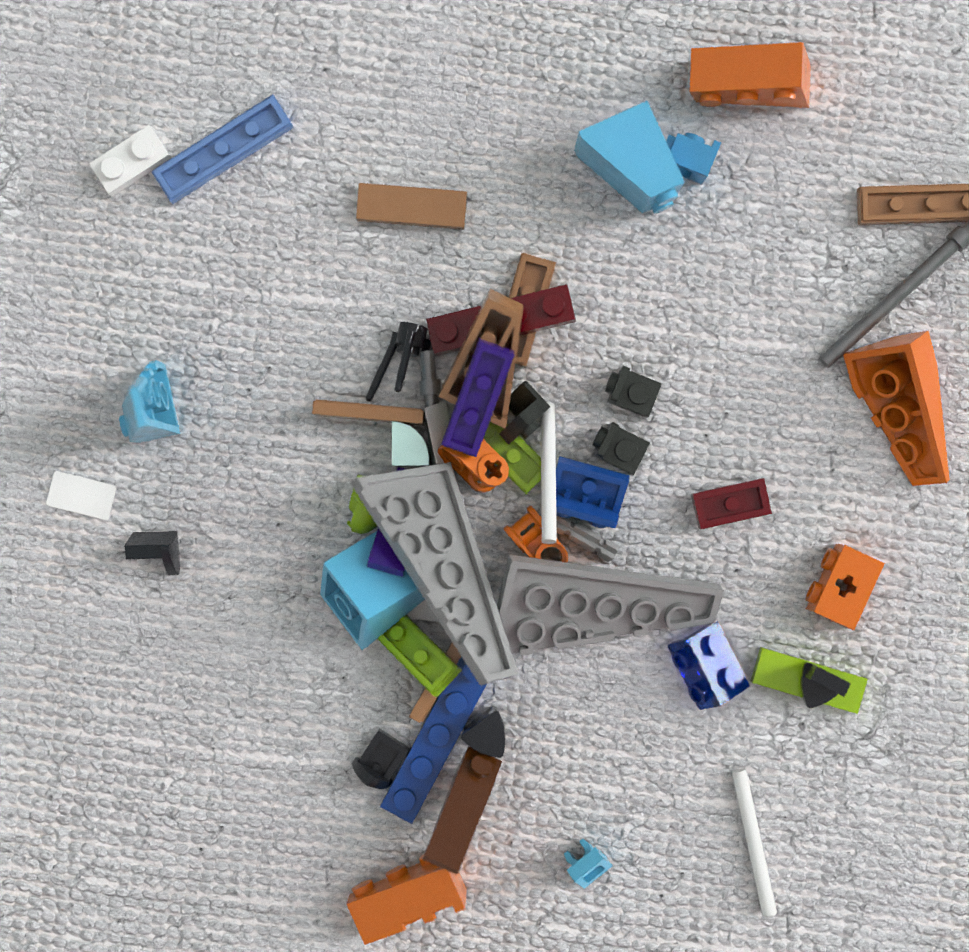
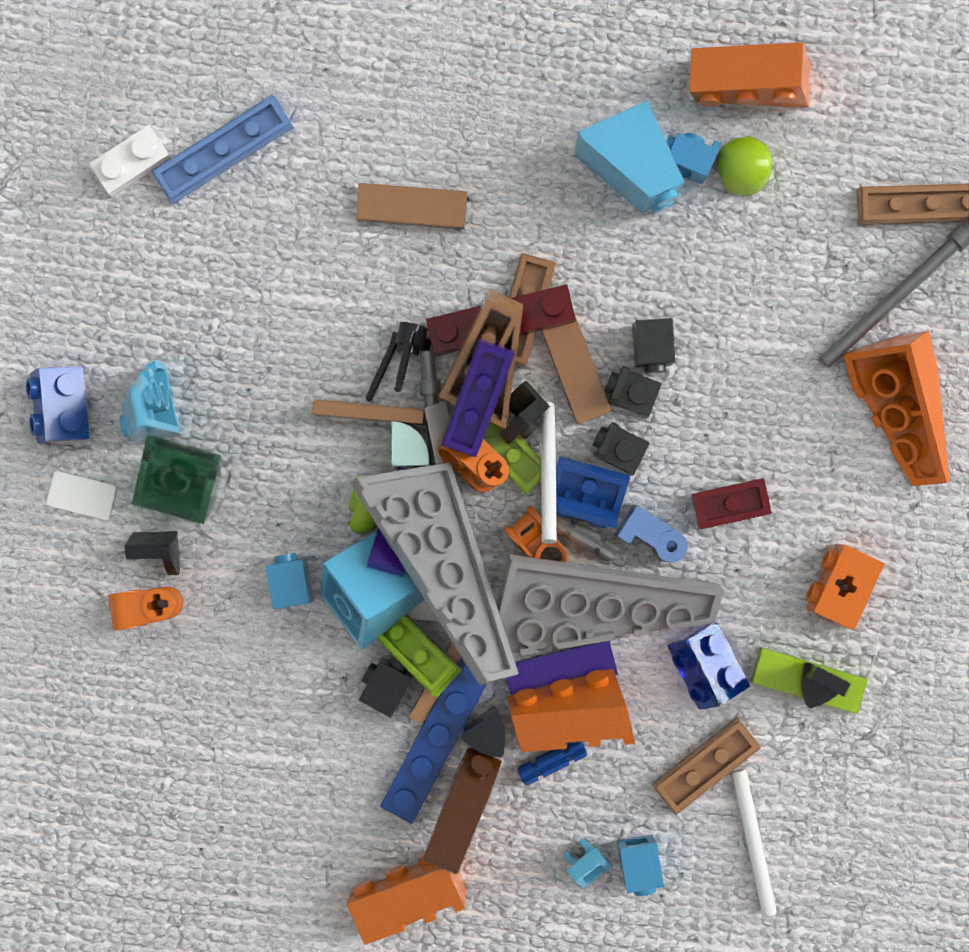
(58, 404): none -> bracket
(140, 607): none -> orange piece
(177, 479): none -> clear green slope
(289, 581): none -> dark azure brick
(380, 760): black tile -> none
(385, 685): none -> black brick
(551, 762): none -> blue axle
(562, 664): none -> dark purple tile
(571, 711): none -> orange wedge
(576, 372): none -> medium nougat tile
(640, 865): none -> dark azure brick
(653, 344): none -> pearl dark grey brick
(665, 541): none -> medium blue leg
(706, 766): none -> medium nougat tile
(744, 165): none -> lime hair

